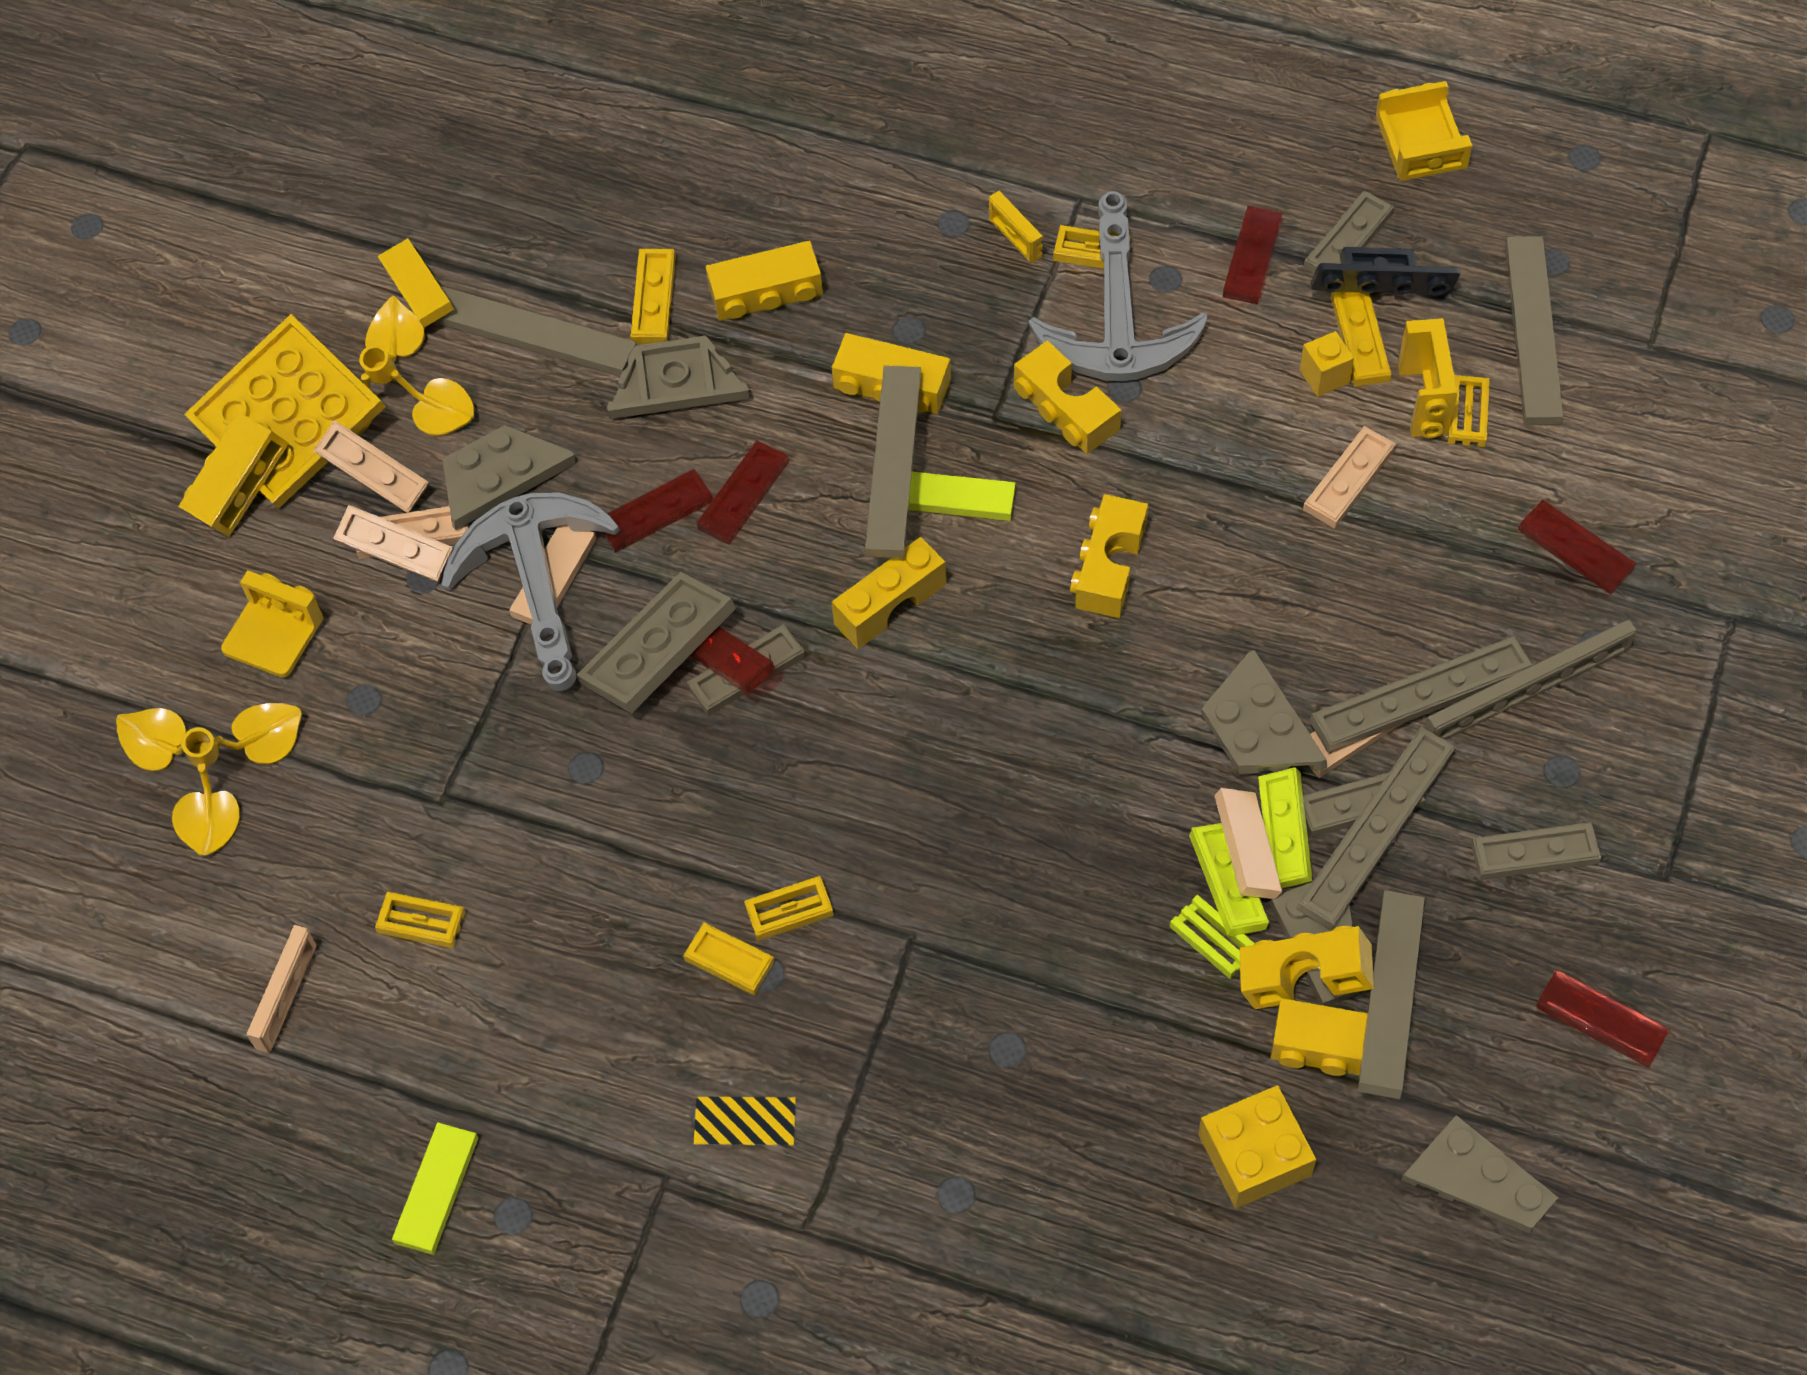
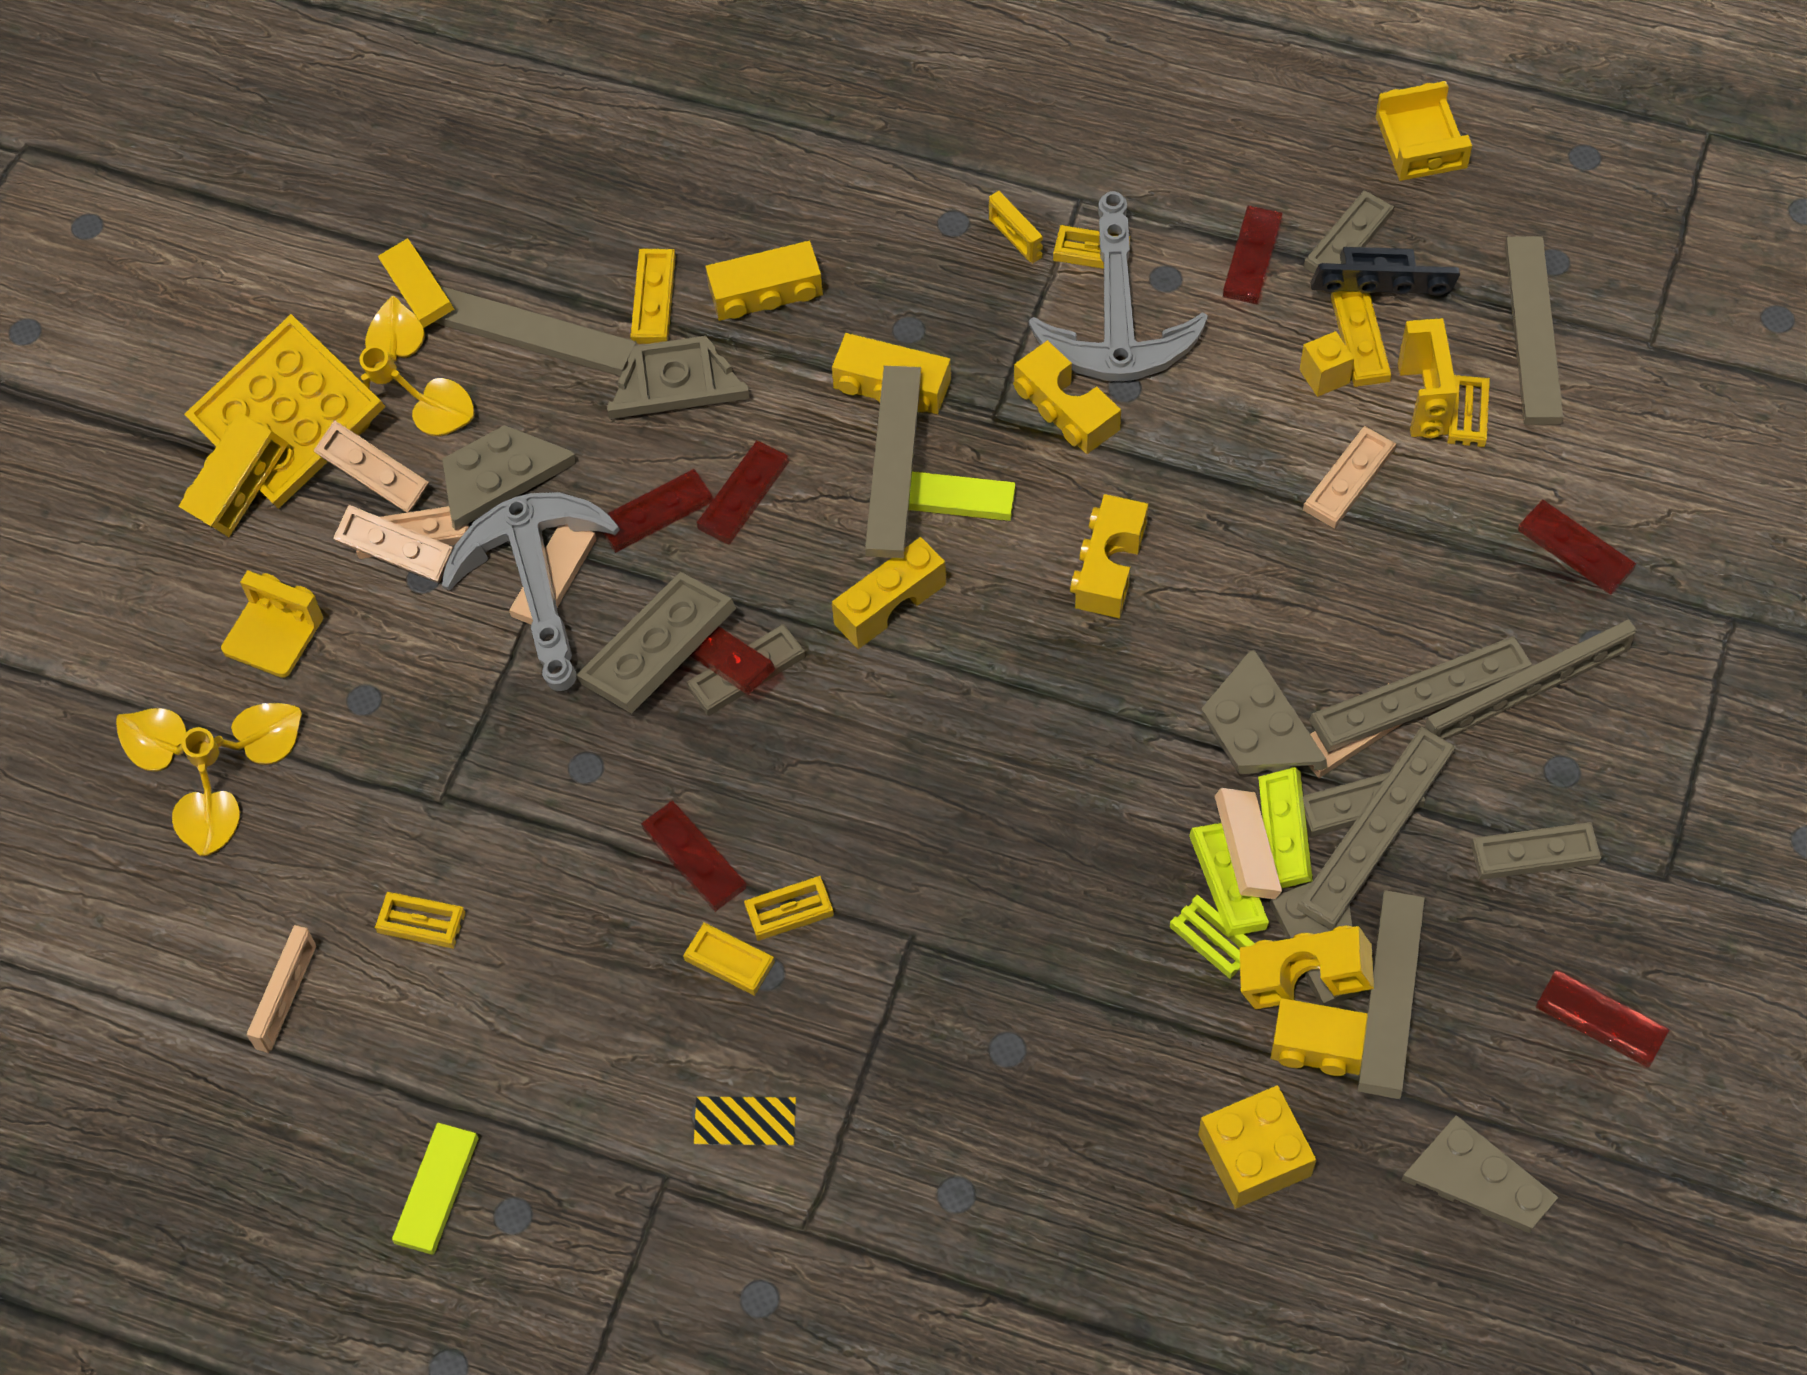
(693, 856): none -> clear red tile

